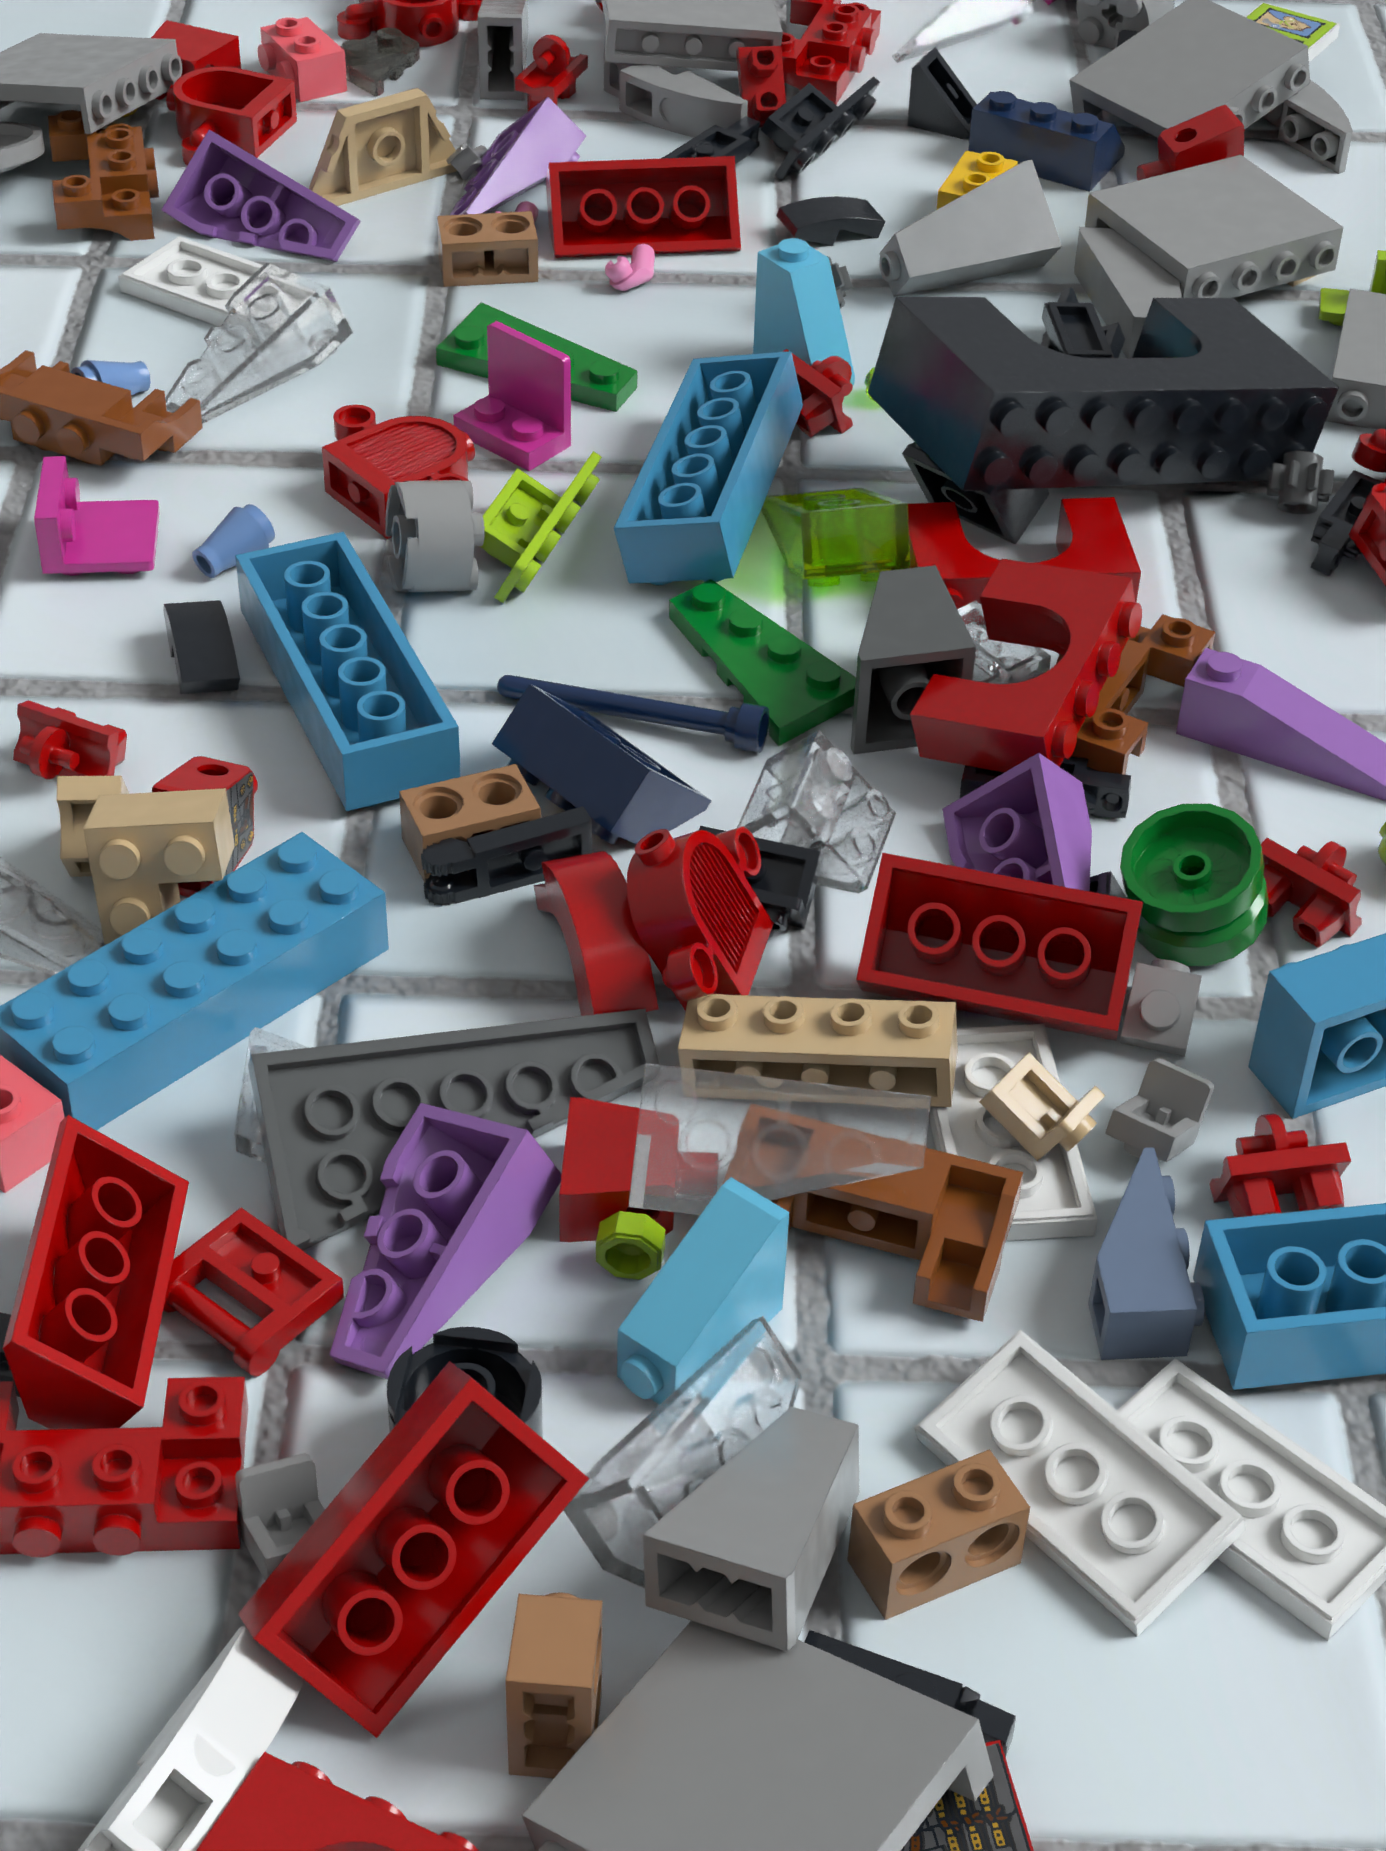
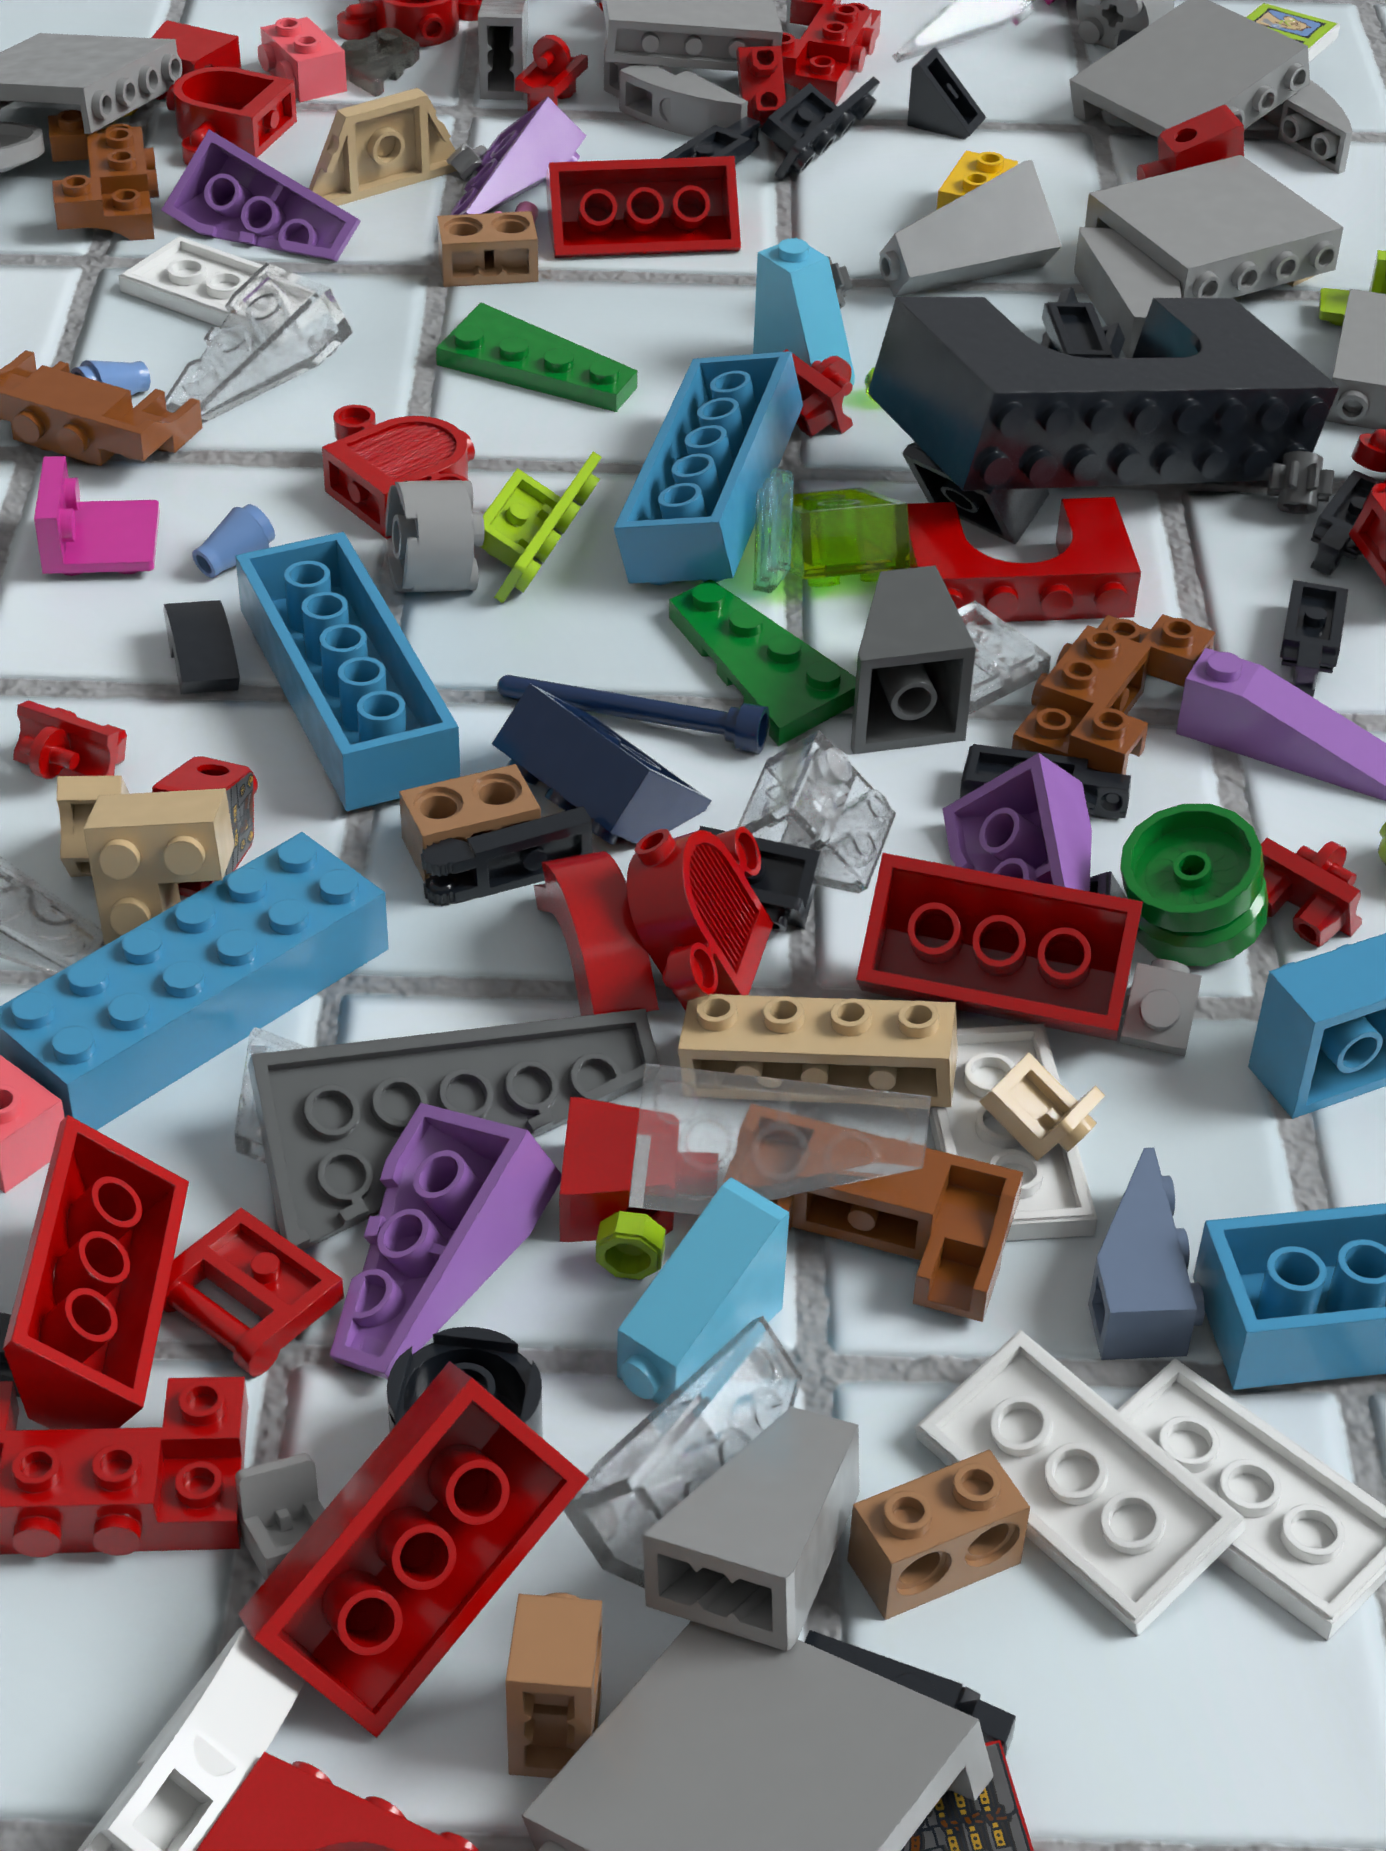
(527, 401): dark pink bracket -> none
(639, 271): bright pink arm -> none
(773, 531): none -> clear light blue tile
(823, 218): black slope -> none
(1045, 607): red arch -> none
(1061, 144): dark blue slope -> none
(1164, 1111): light grey bracket -> none
(1280, 1164): red hips -> none
(1313, 631): none -> black hinge

